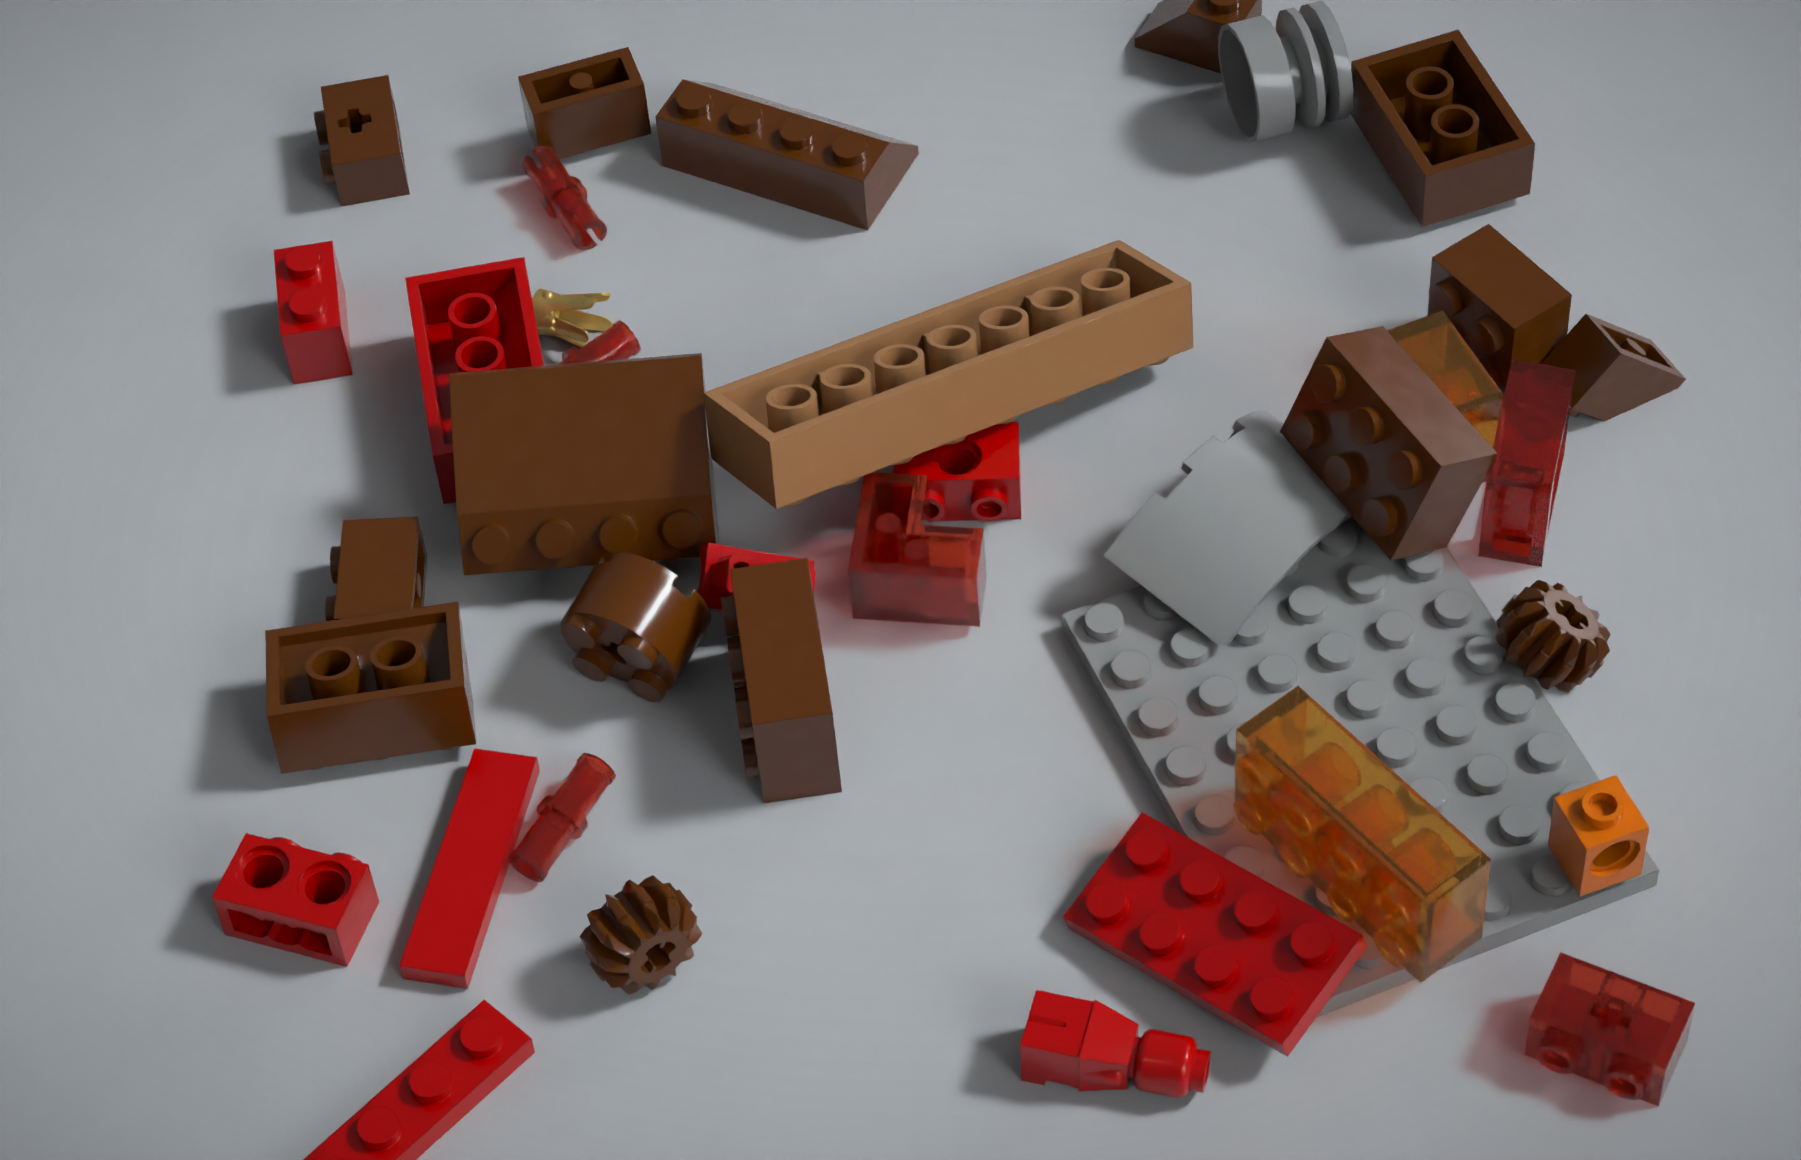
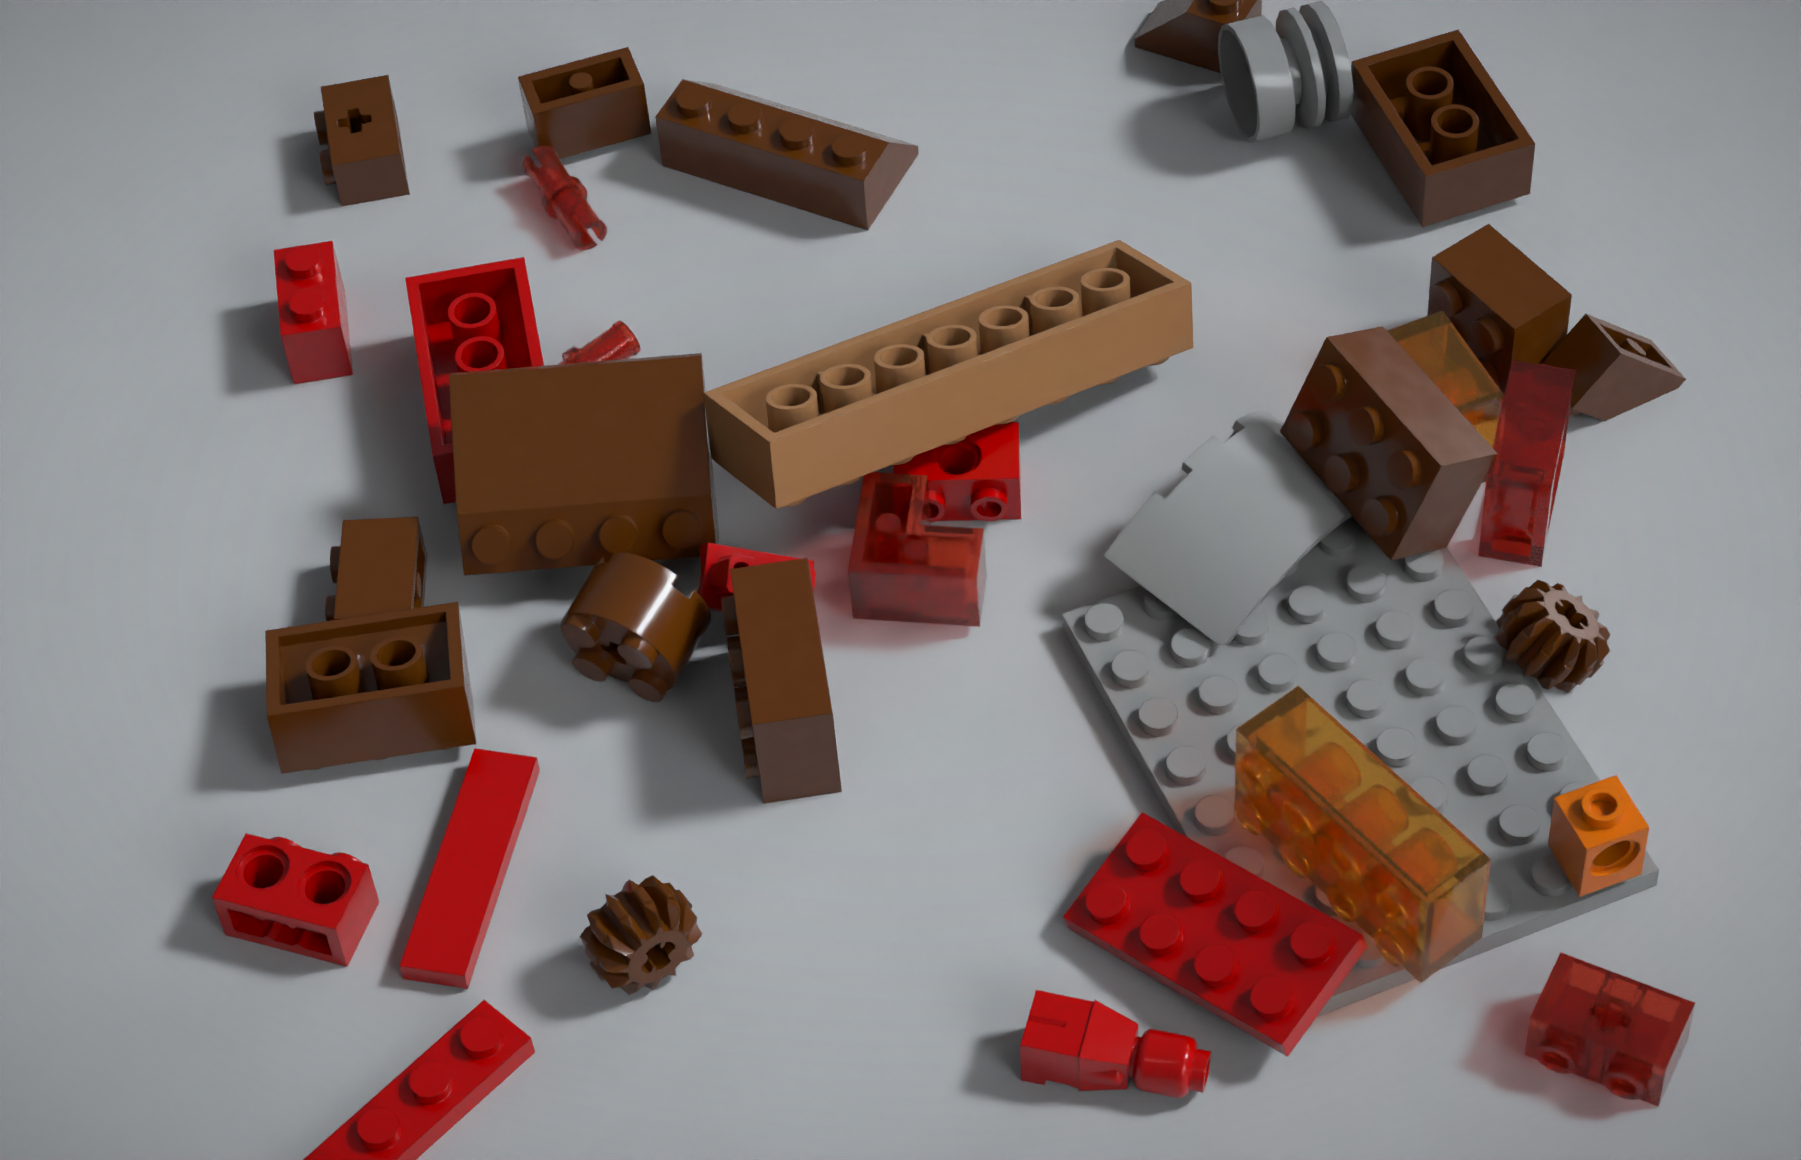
(561, 317): pearl gold piece -> none
(562, 817): clear red pin -> none

